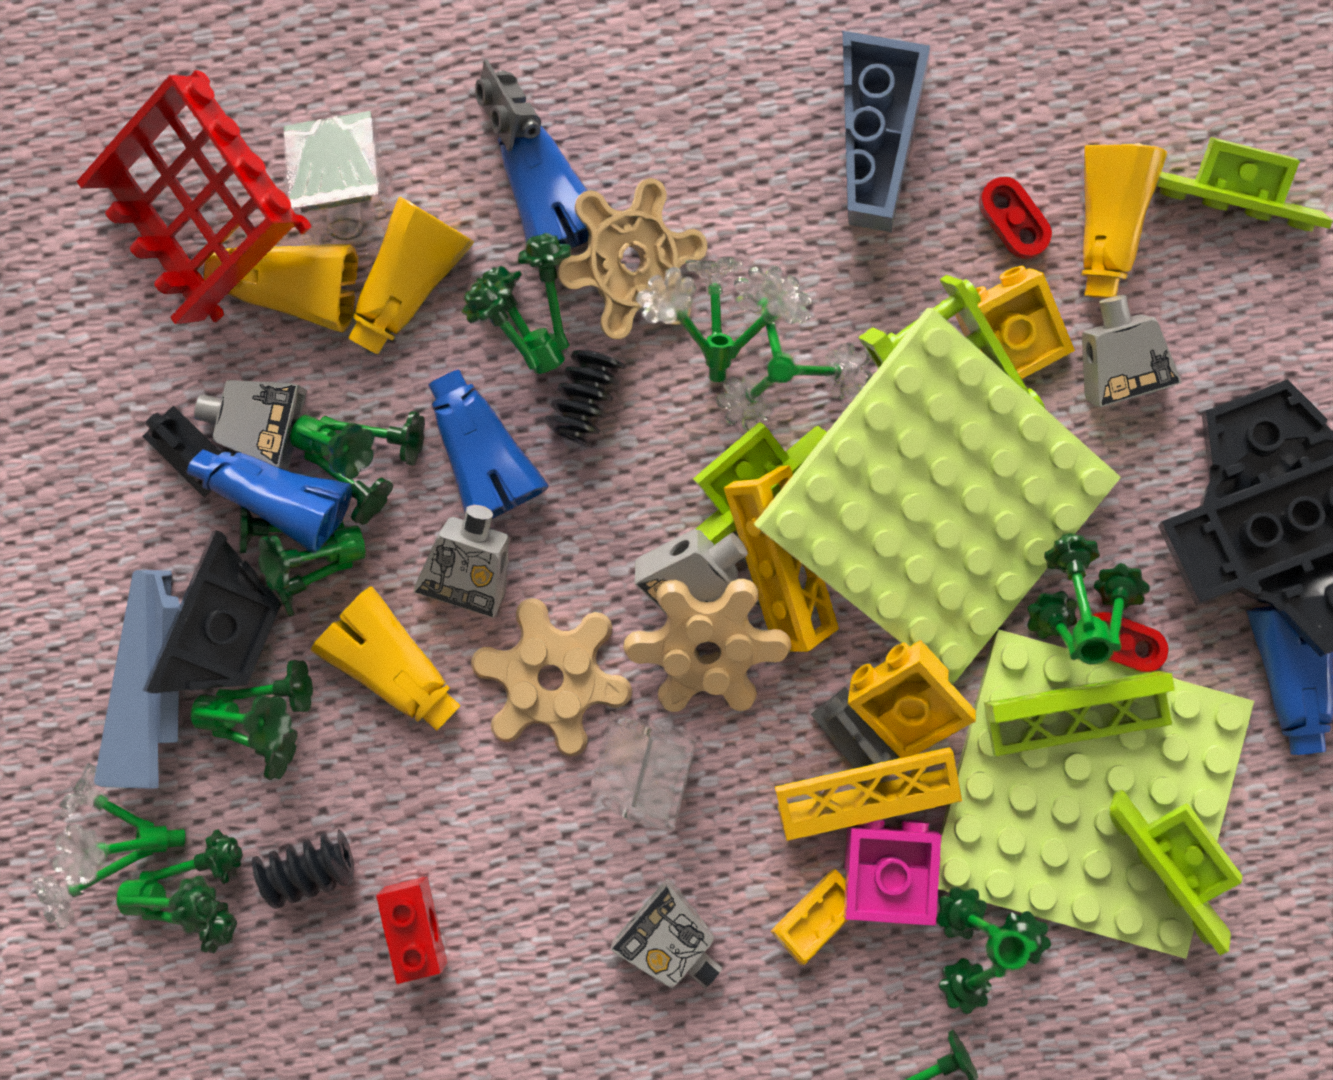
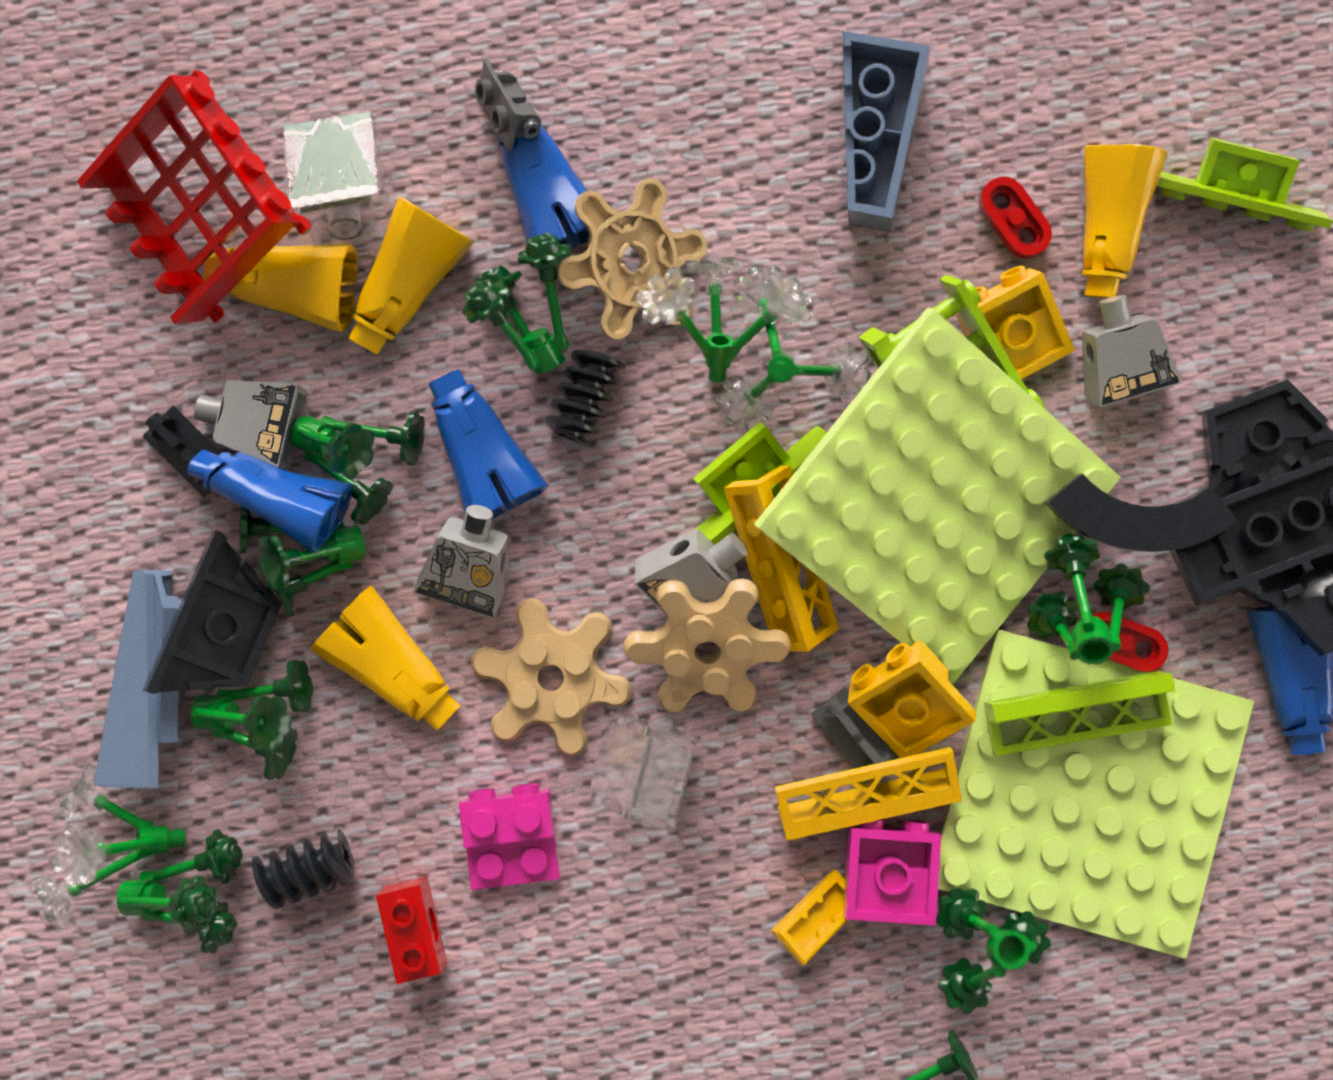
(509, 836): none -> dark pink plate
(668, 939): torso -> none
(1137, 526): none -> black tile
(1185, 860): lime bracket -> none

